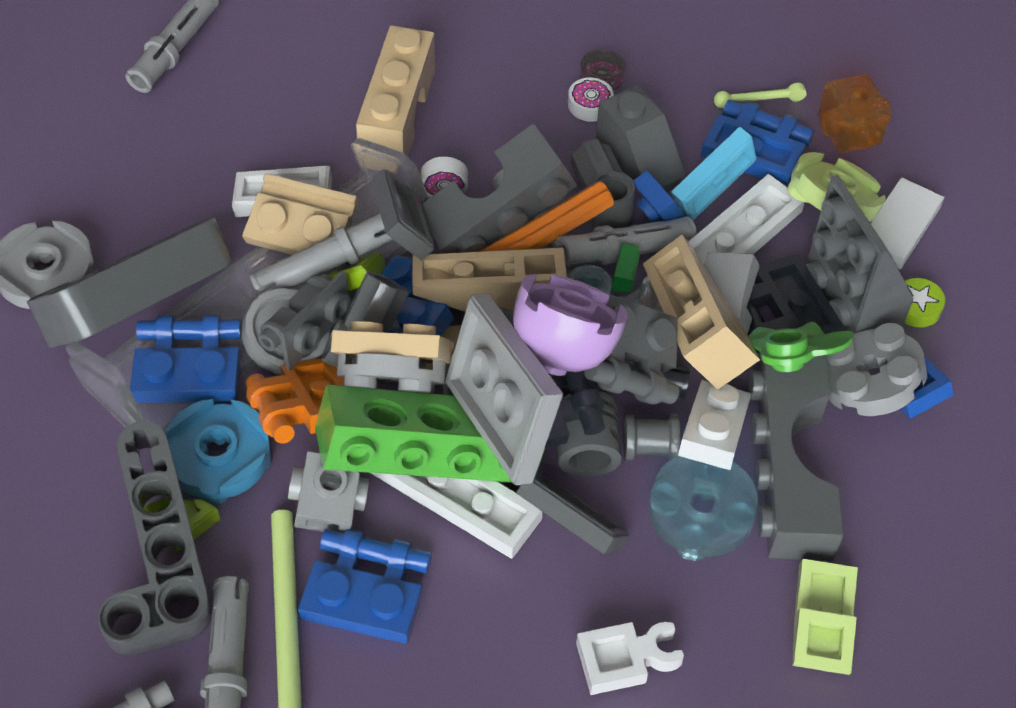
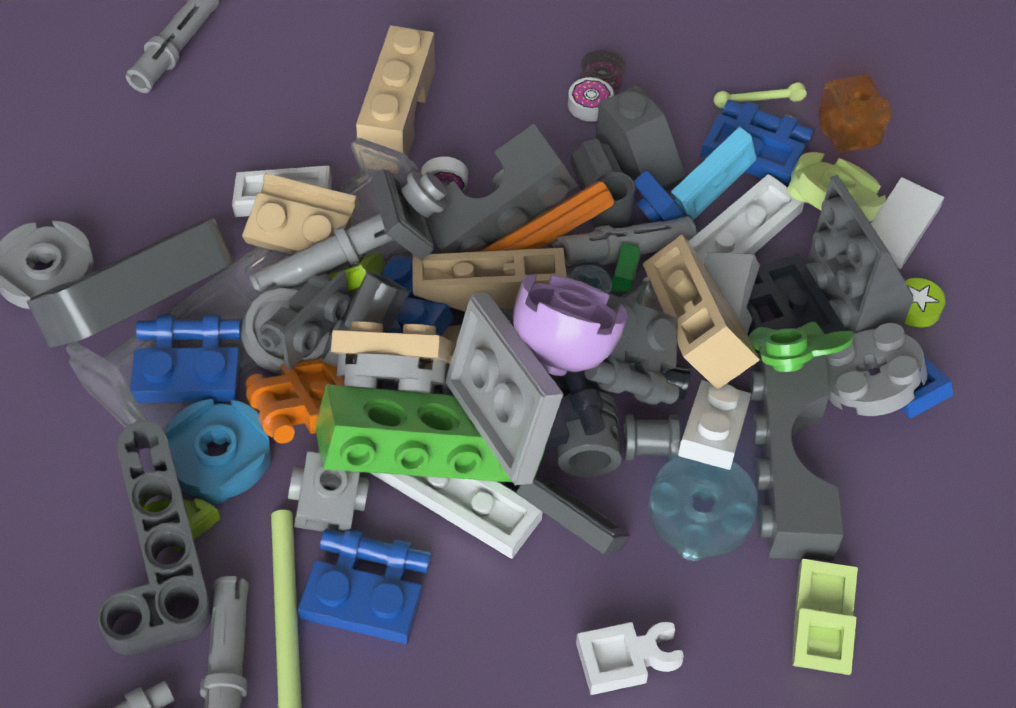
(425, 193): none -> light grey plate

